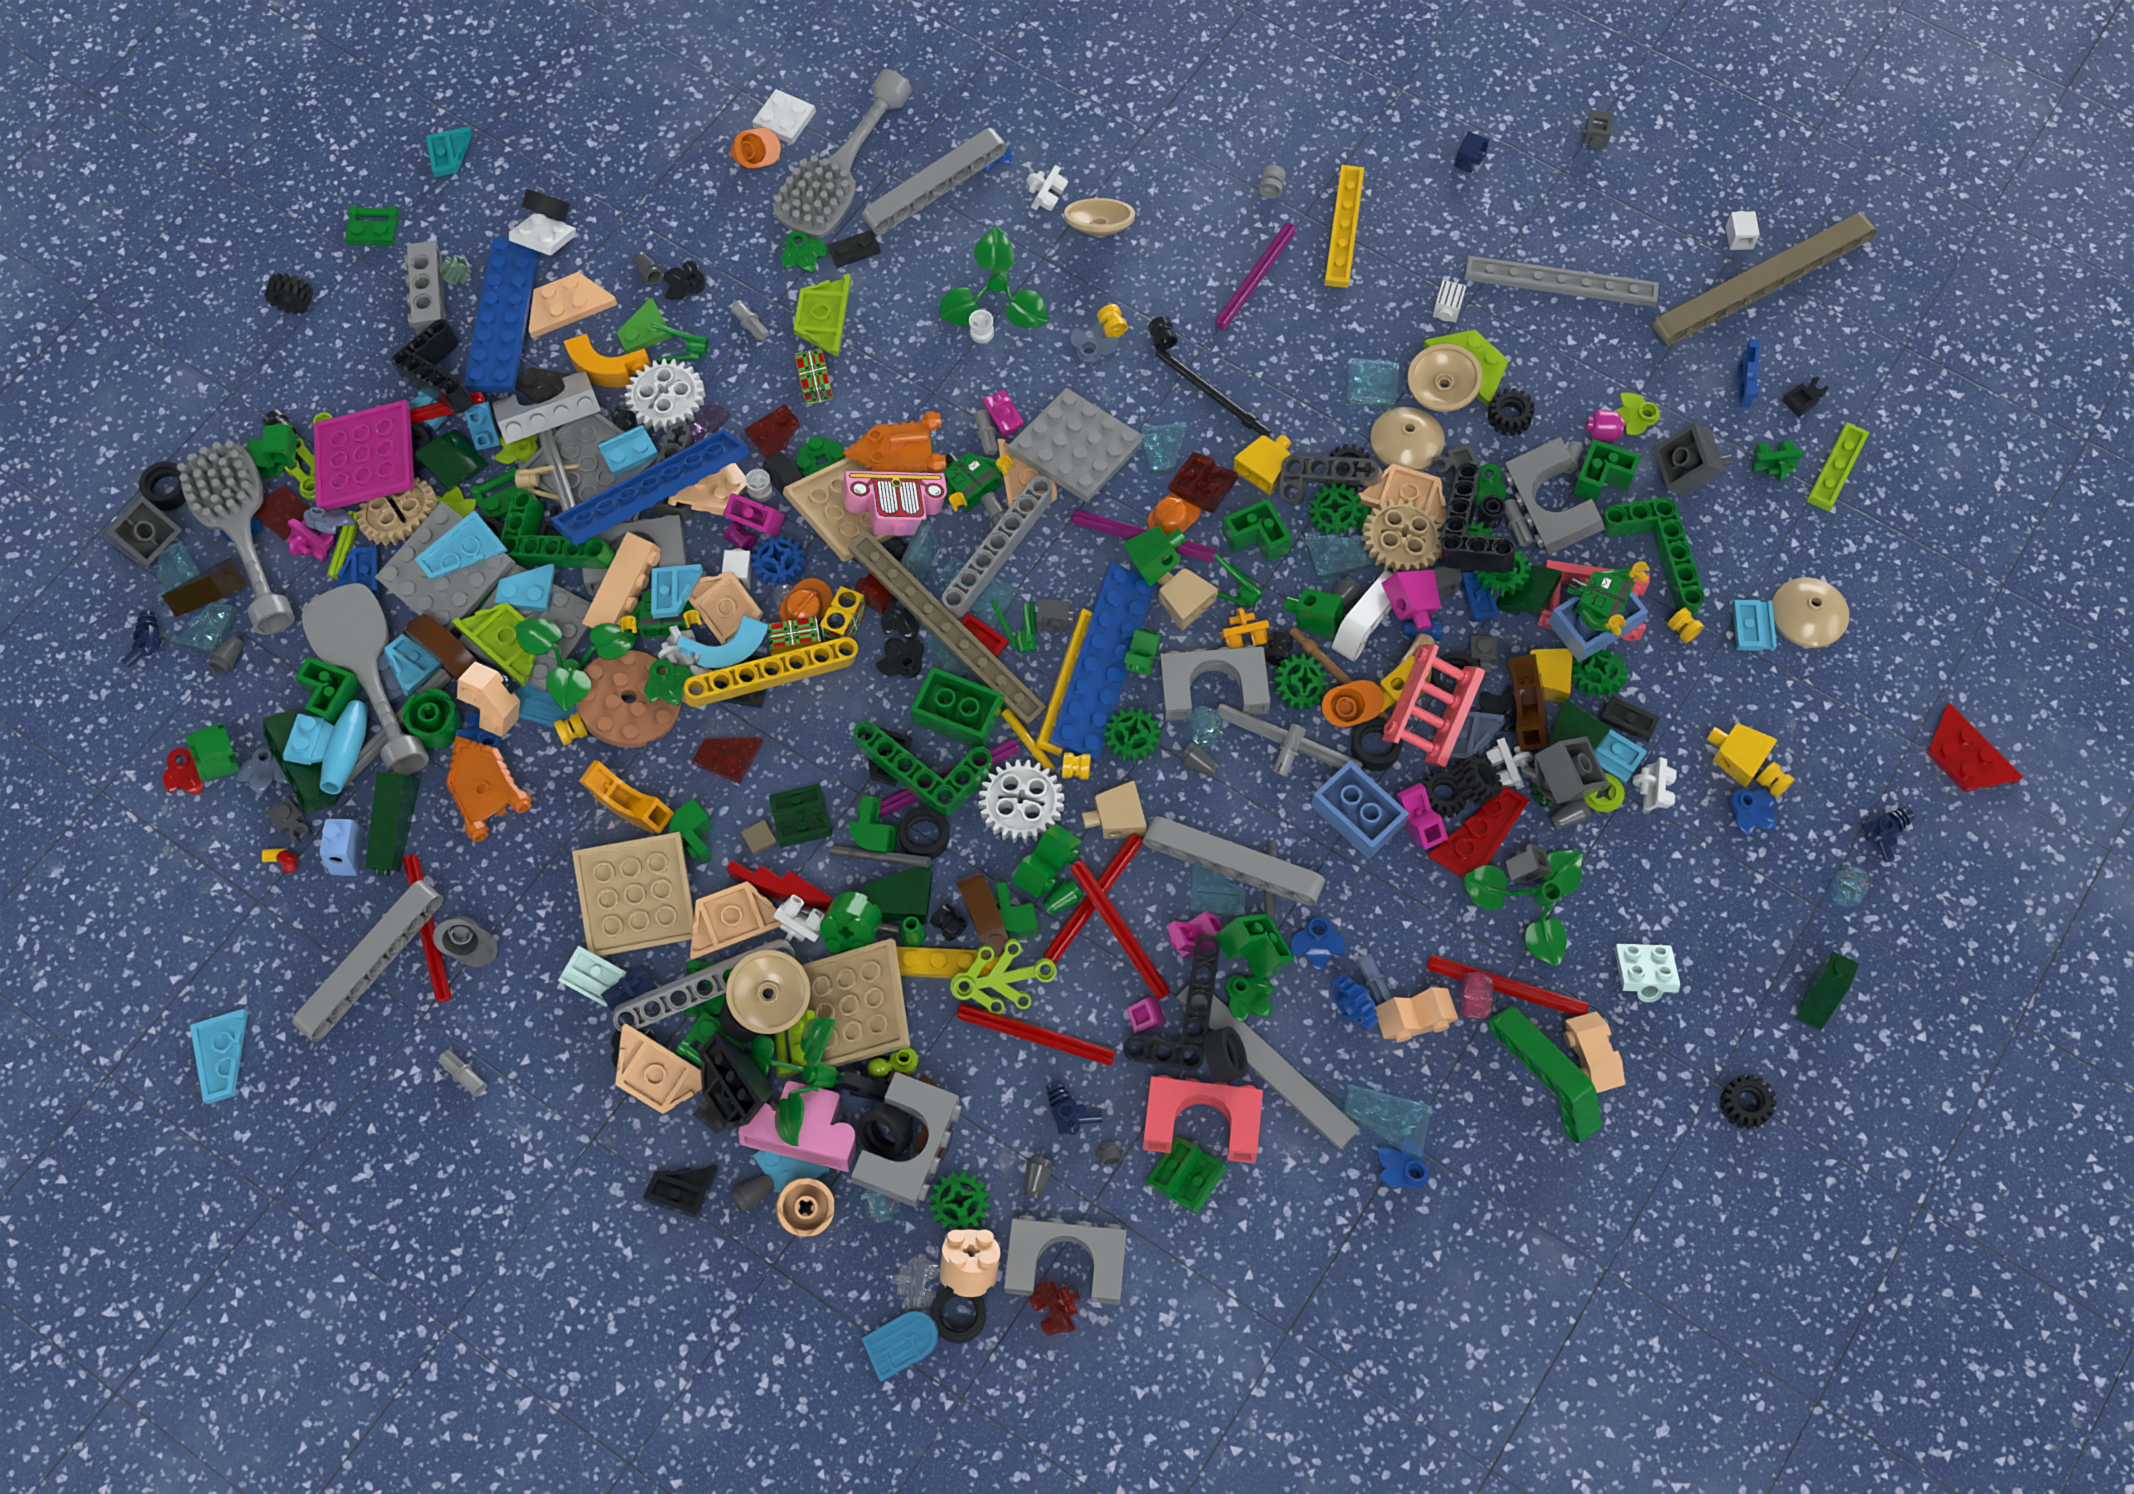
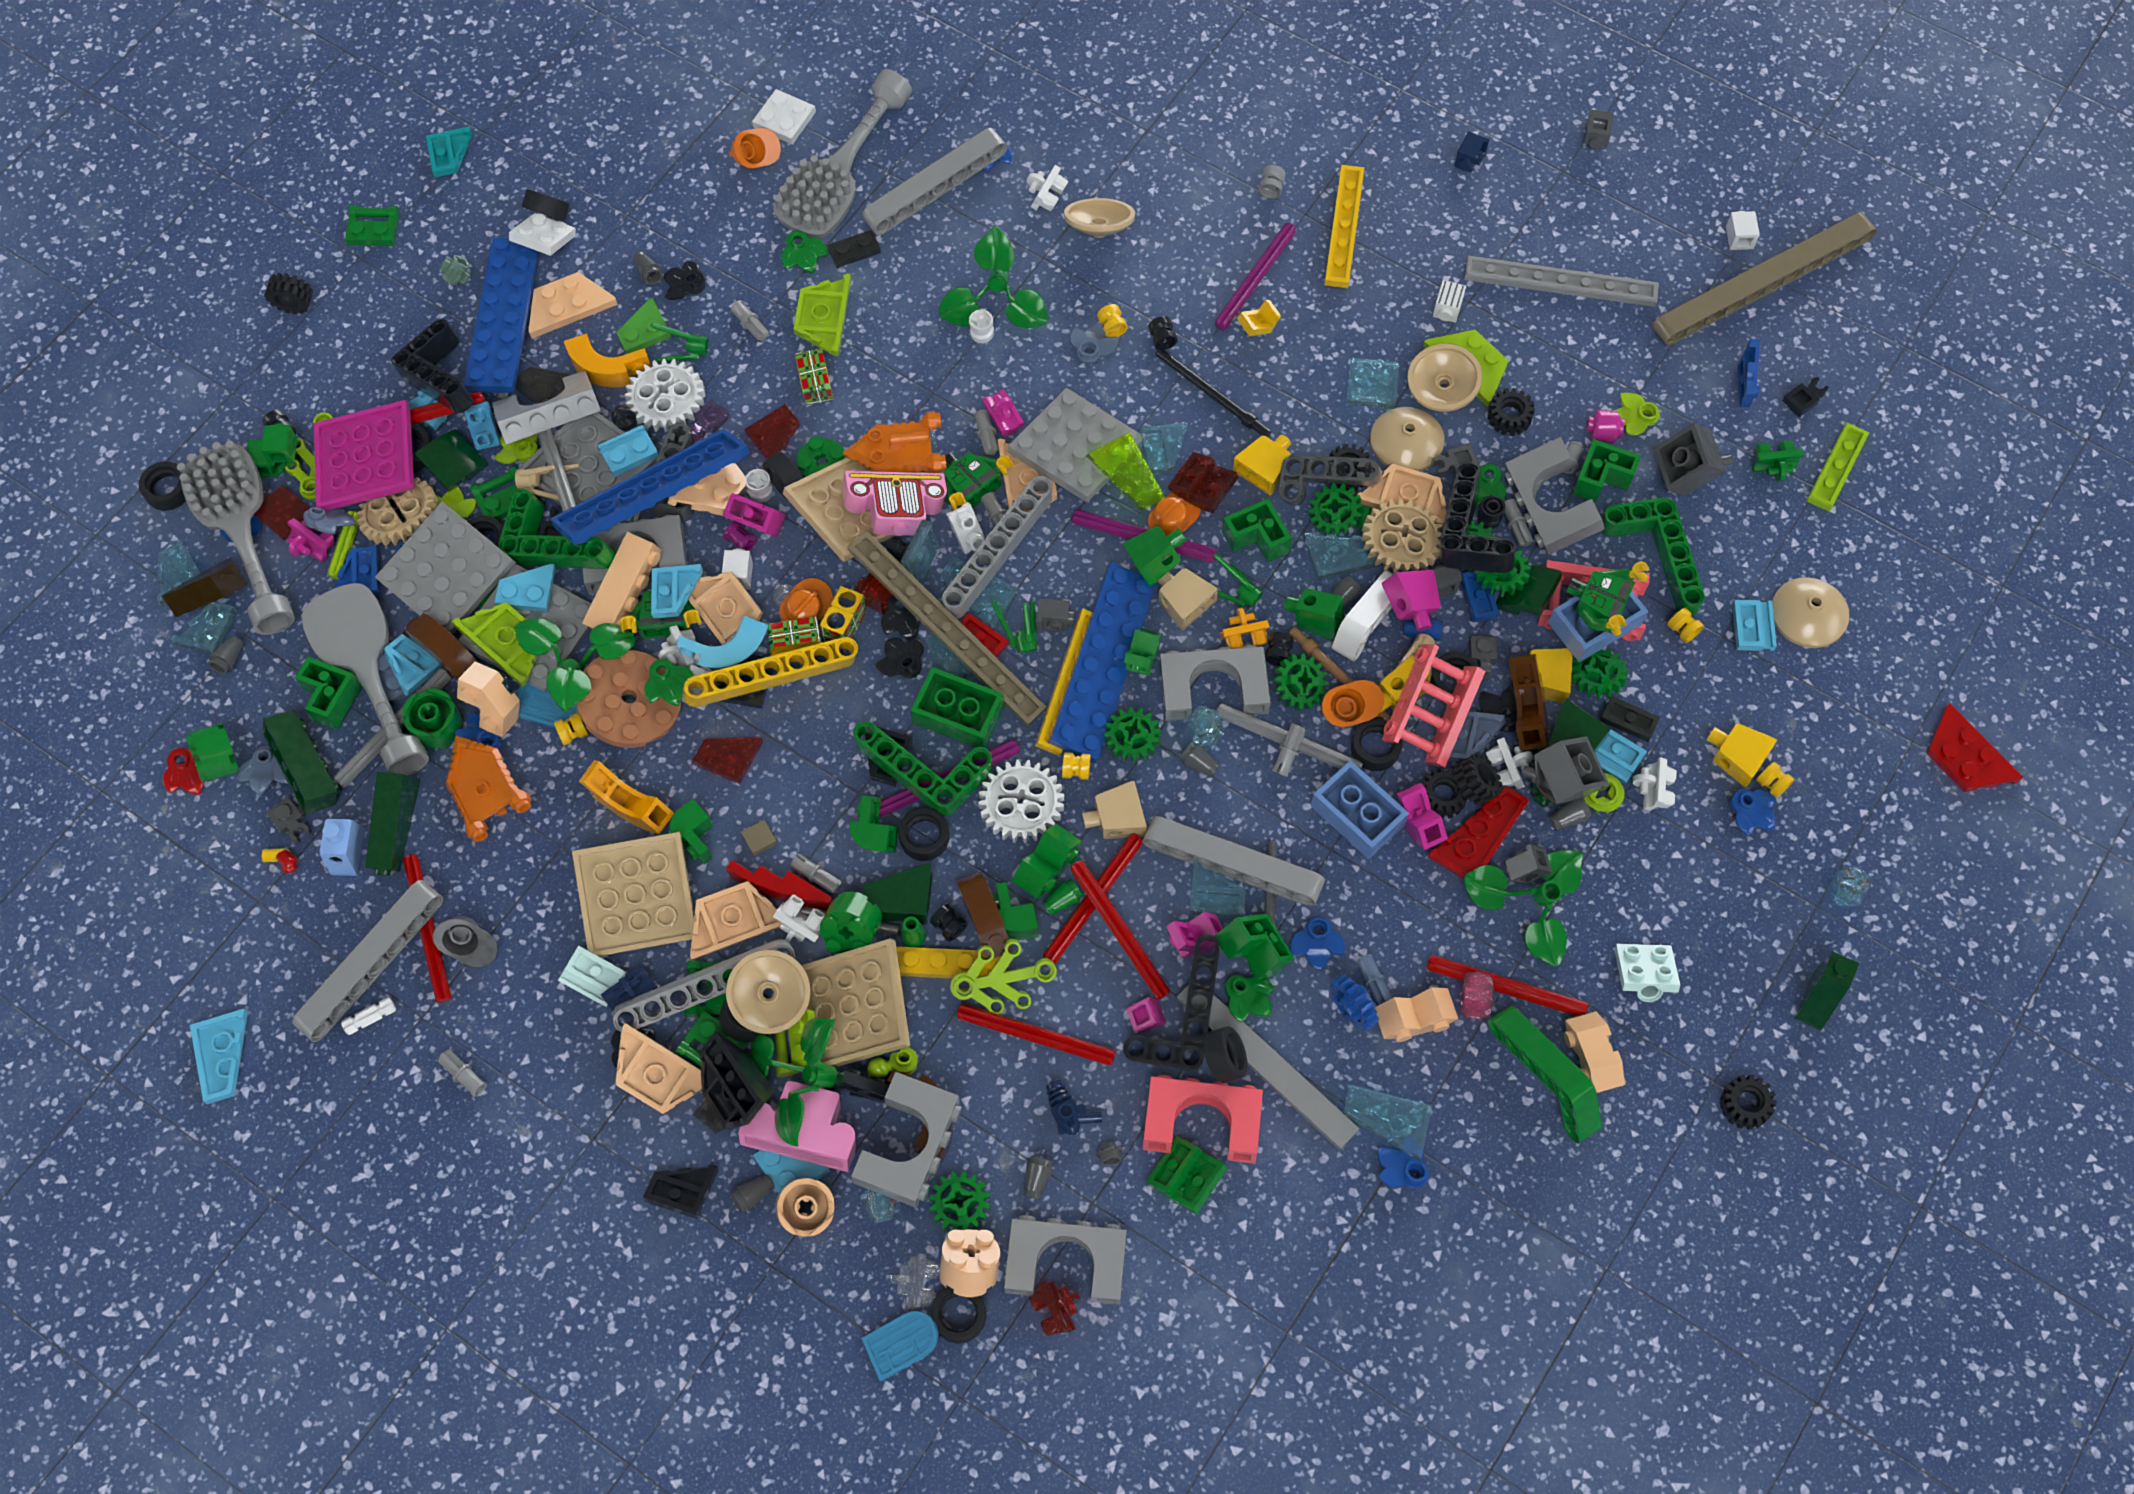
(141, 531): dark grey piece -> none
(146, 638): dark blue piece -> none
(335, 746): medium azure plate -> none
(368, 1016): none -> white axle
(425, 285): light grey brick -> none
(460, 547): medium azure wing -> none
(766, 565): blue gear -> none
(800, 815): dark green slope -> none
(815, 873): none -> light grey axle
(879, 856): flat silver bar -> none
(897, 1124): black tyre -> none
(966, 528): none -> white hips
(1028, 741): yellow bar -> none
(1128, 471): none -> clear neon green wing
(1261, 320): none -> yellow bracket
(1886, 828): dark blue piece -> none

